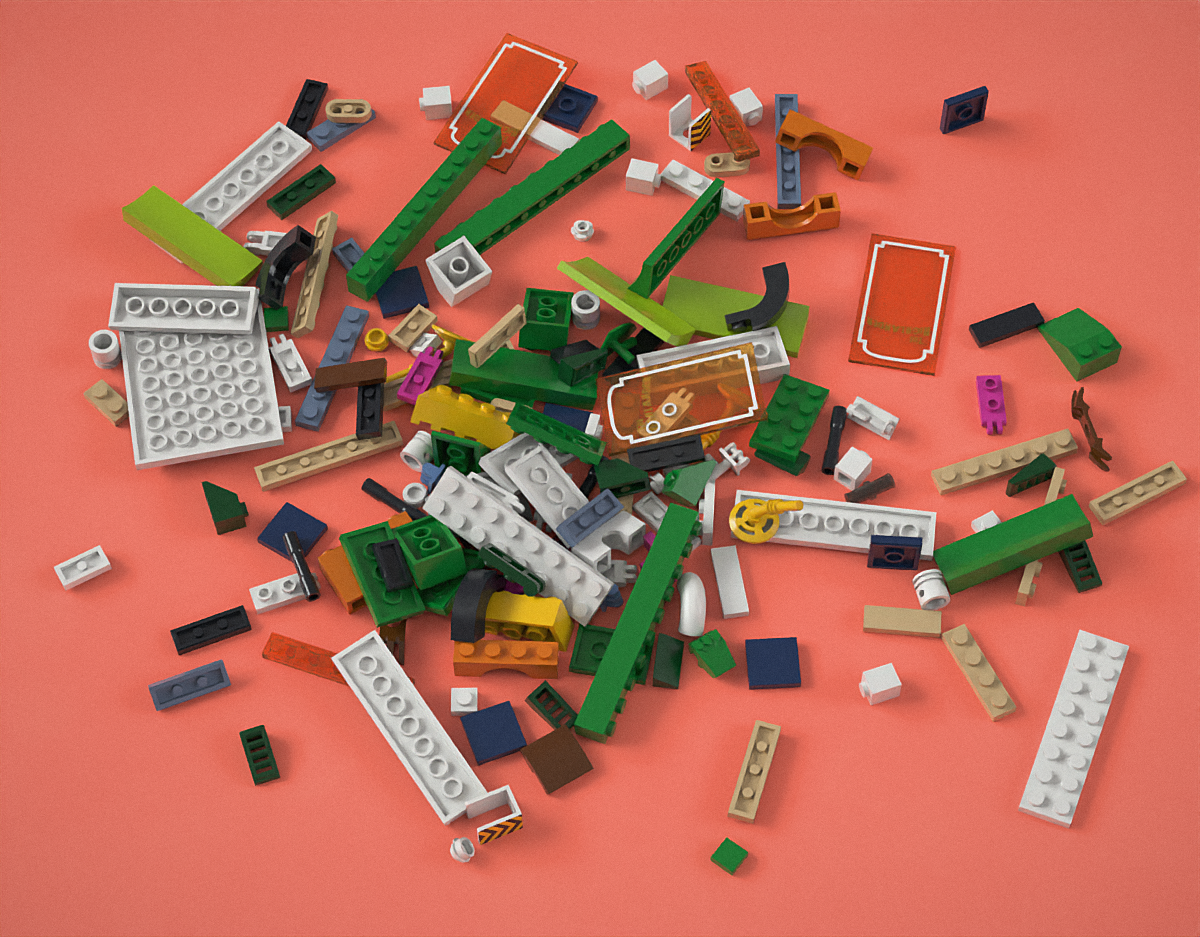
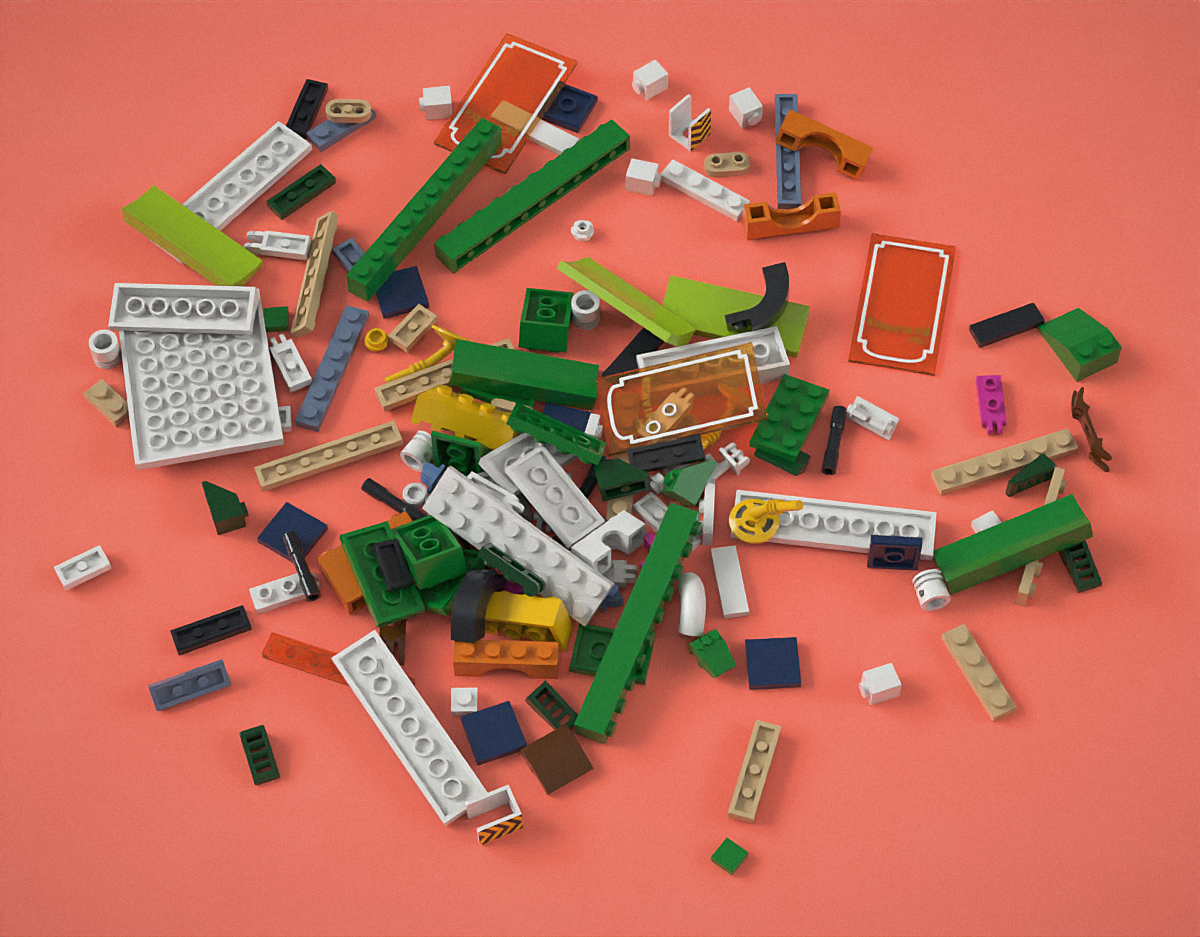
(280, 264): black arch -> none
(350, 375): reddish brown tile -> none
(370, 411): black plate -> none
(420, 375): dark pink hinge -> none
(424, 342): white plate -> none
(458, 271): white slope -> none
(462, 849): white plate -> none
(497, 336): tan tile -> none
(572, 349): black tile -> none
(581, 366): dark green slope -> none
(589, 518): sand blue plate -> none
(619, 341): green shield -> none
(668, 662): dark green slope -> none
(679, 240): green arch -> none
(722, 111): clear orange plate -> none
(853, 468): white brick -> none
(870, 489): clear smoke pin -> none
(902, 621): tan tile -> none
(964, 110): dark blue tile -> none
(1073, 729): white plate -> none
(1137, 492): tan plate -> none

